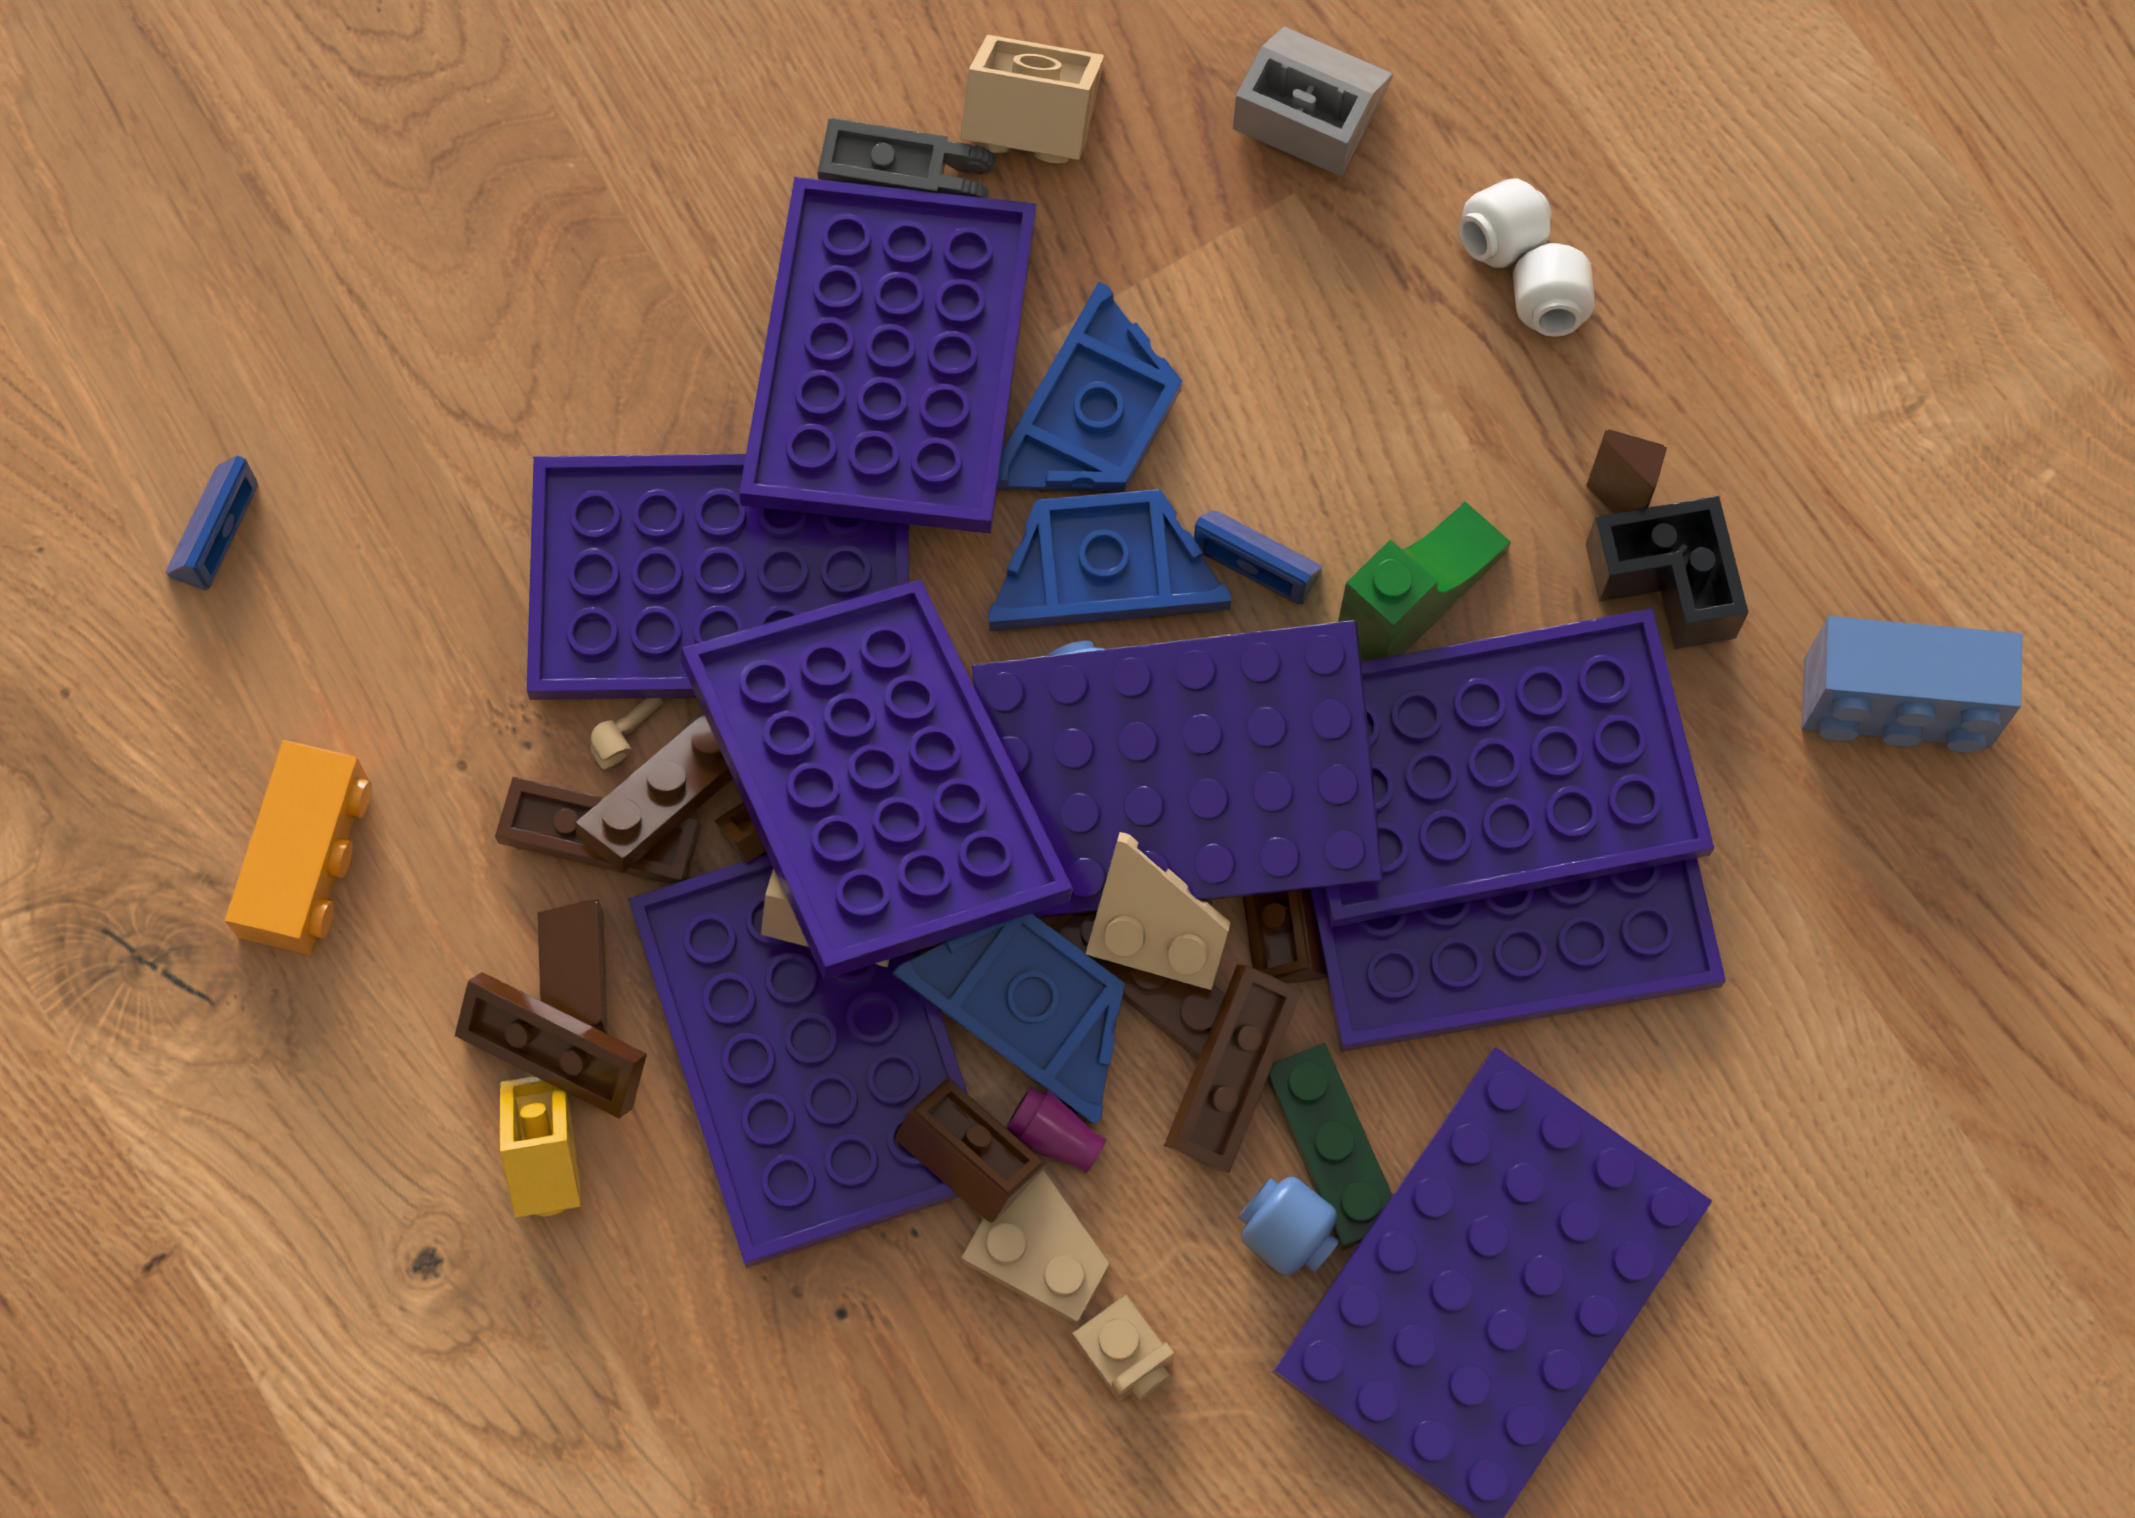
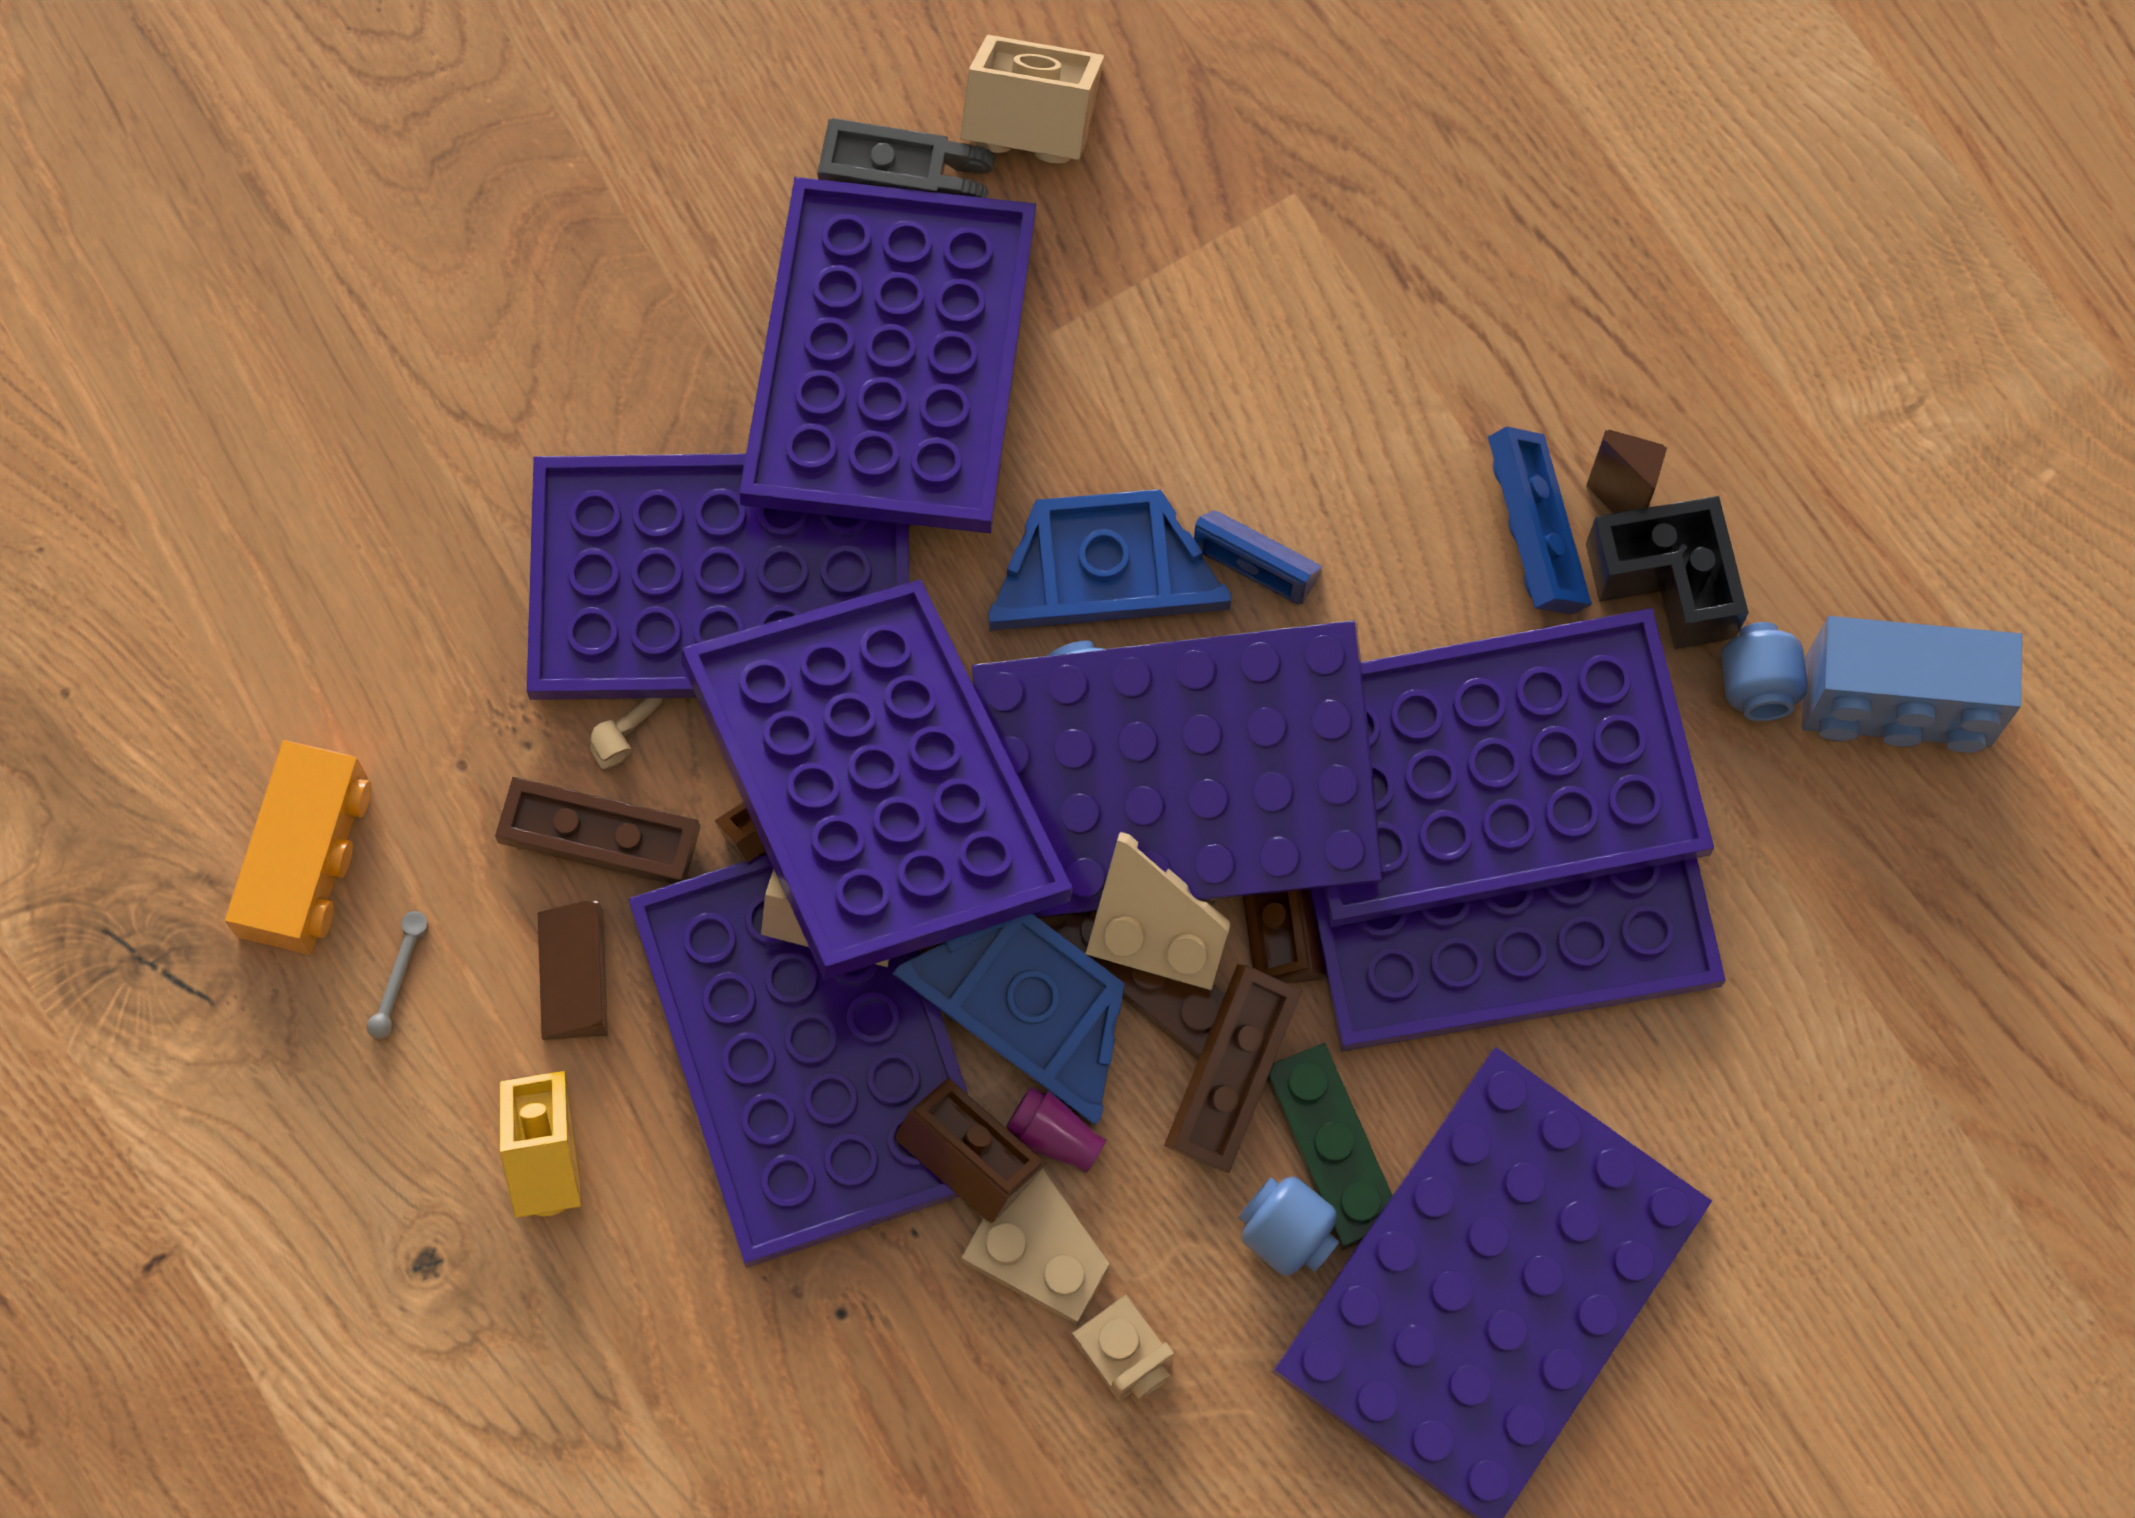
(213, 524): blue slope -> none
(414, 927): none -> light grey hinge
(550, 1045): reddish brown plate -> none
(656, 797): reddish brown plate -> none
(1092, 407): blue wing -> none
(1309, 99): light grey slope -> none
(1411, 588): green arch -> none
(1505, 223): white head -> none
(1539, 521): none -> blue plate
(1554, 289): white head -> none
(1764, 672): none -> medium blue head

